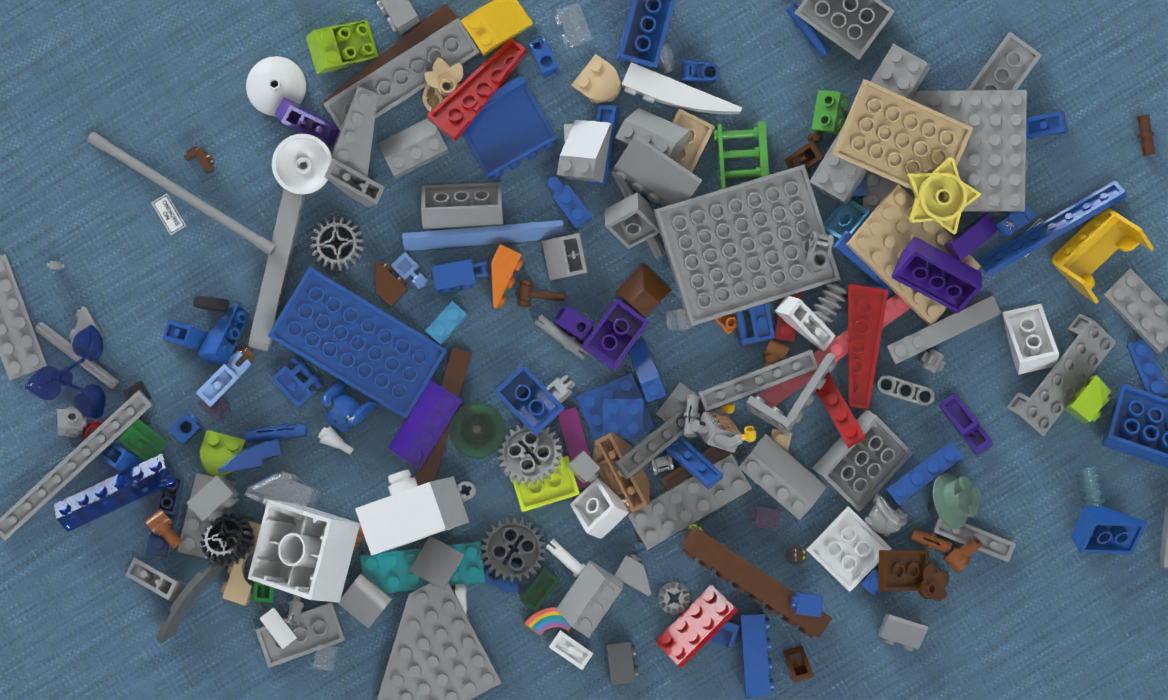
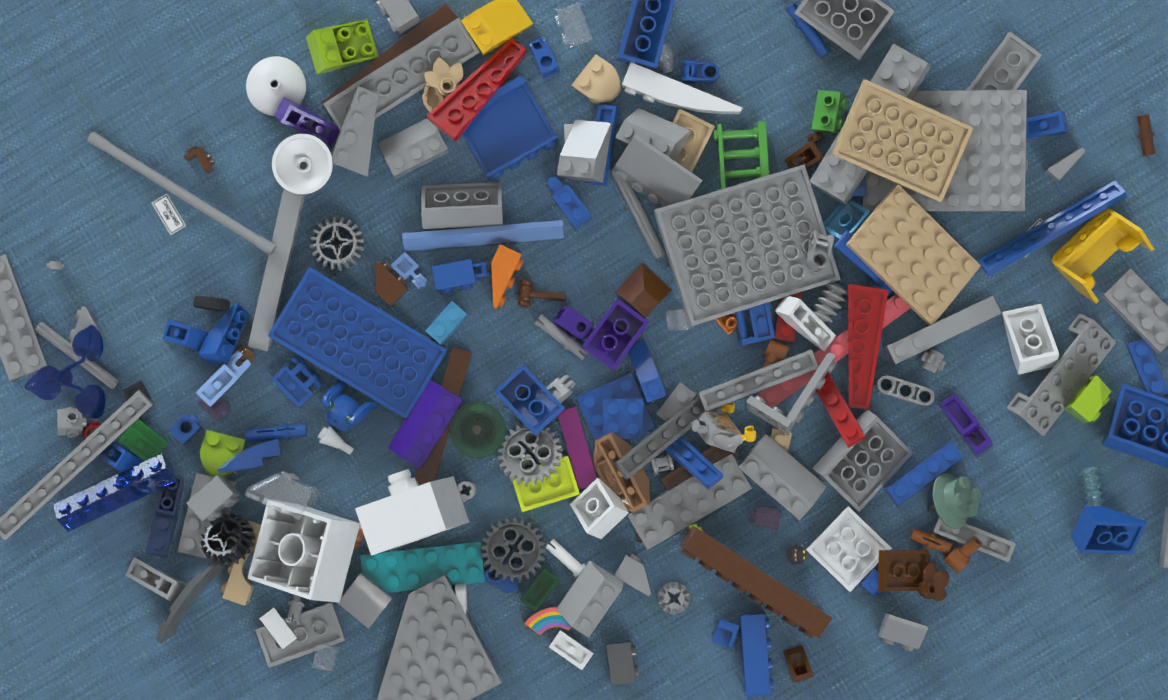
(161, 525): dark orange pin -> none
(262, 593): green brick -> none
(354, 183): light grey slope -> none
(437, 563): light grey slope -> none
(565, 256): light grey slope -> none
(584, 467): light grey brick -> none
(631, 220): light grey slope -> none
(691, 415): light grey pin -> none
(696, 626): plate -> none
(807, 604): blue brick -> none
(884, 518): light grey helmet -> none
(937, 275): dark purple slope -> none
(955, 196): light yellow plate -> none
(971, 237): dark purple slope -> none
(1015, 221): blue leg -> none
(1059, 169): none -> light grey slope

